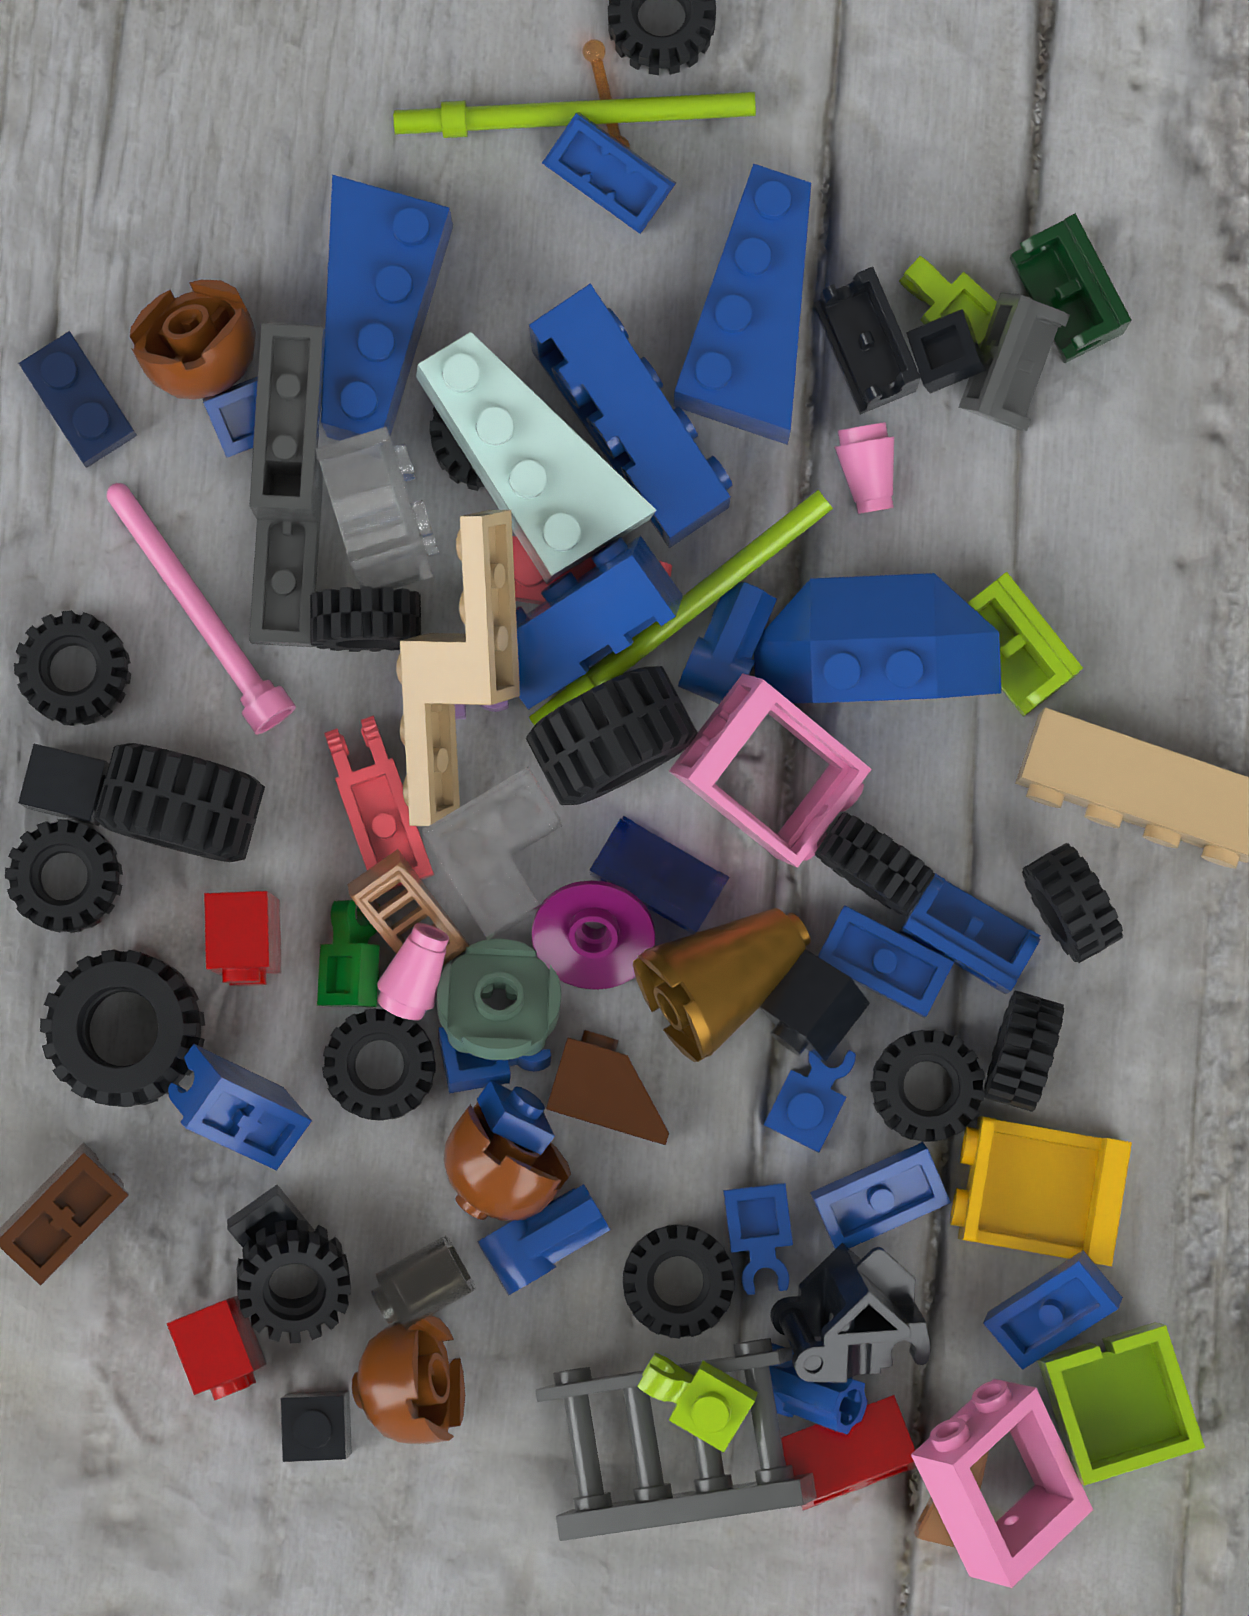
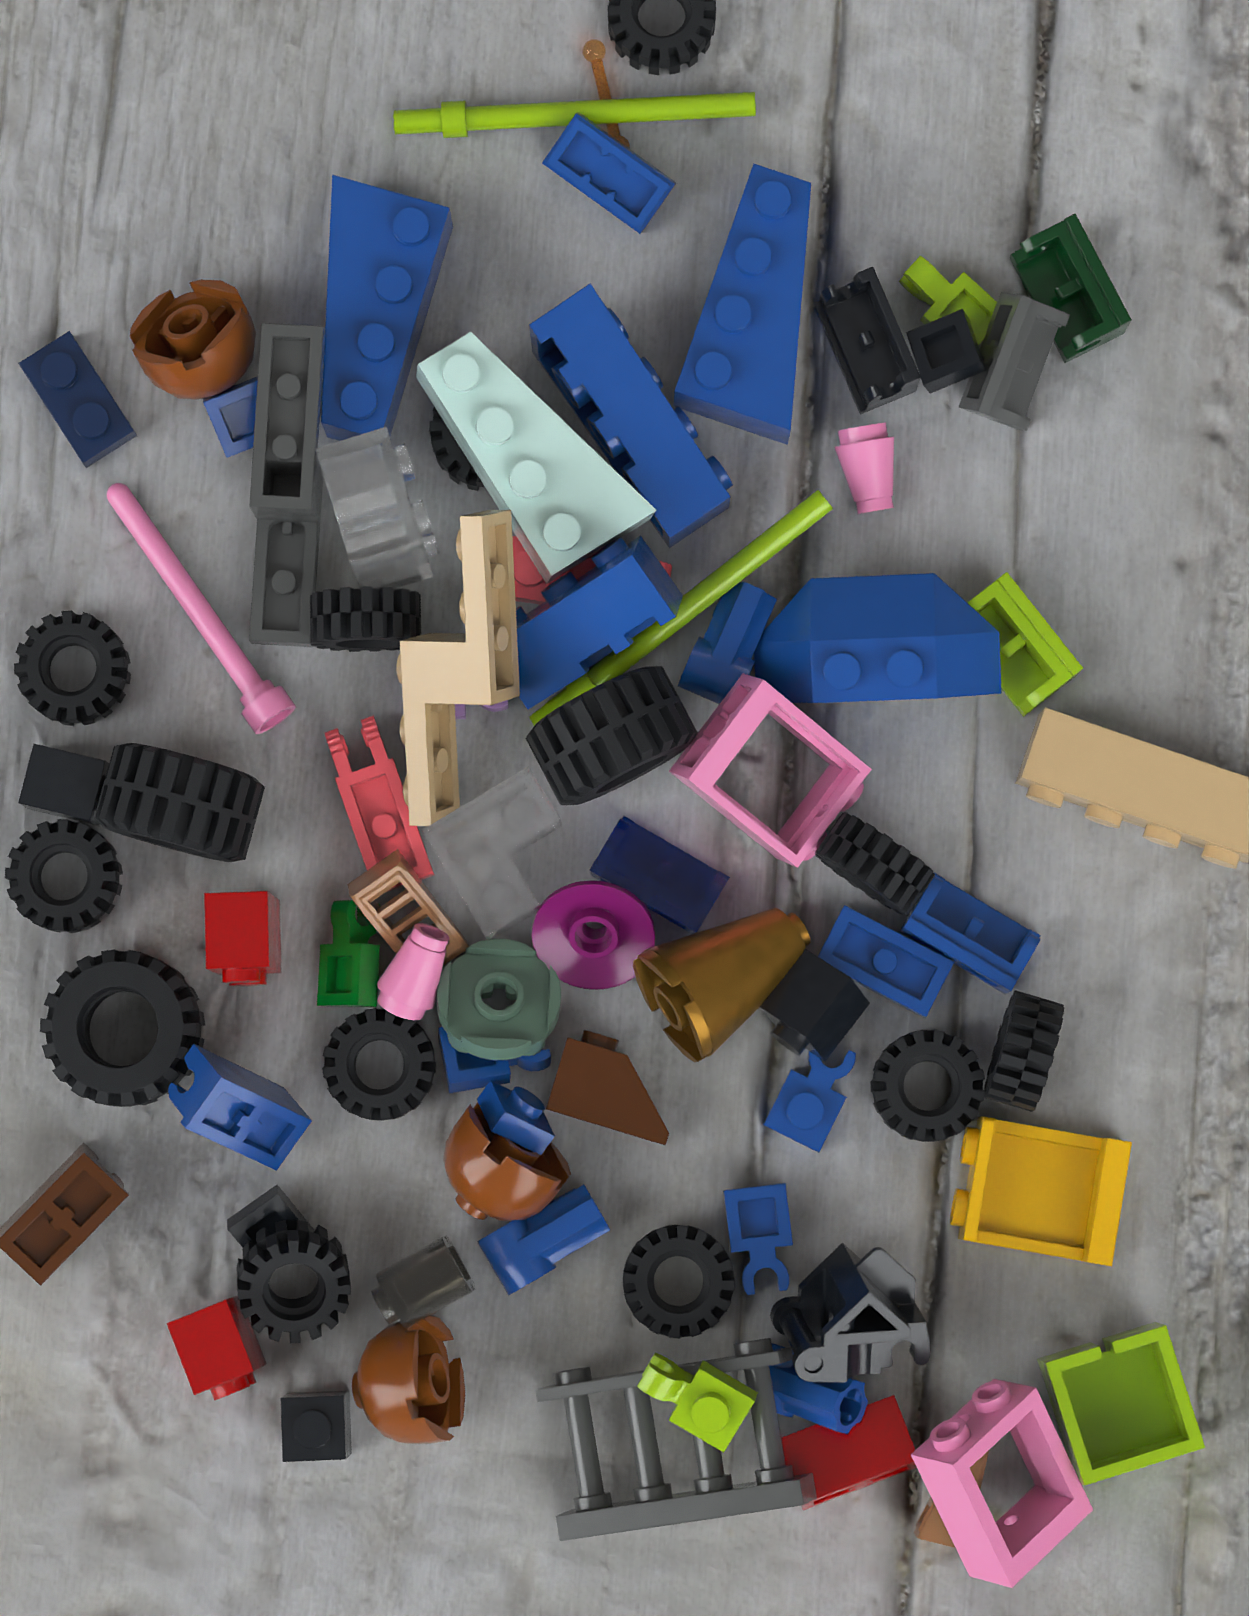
(880, 1197): plate -> none
(1053, 1310): blue plate -> none
(1072, 903): black tyre -> none

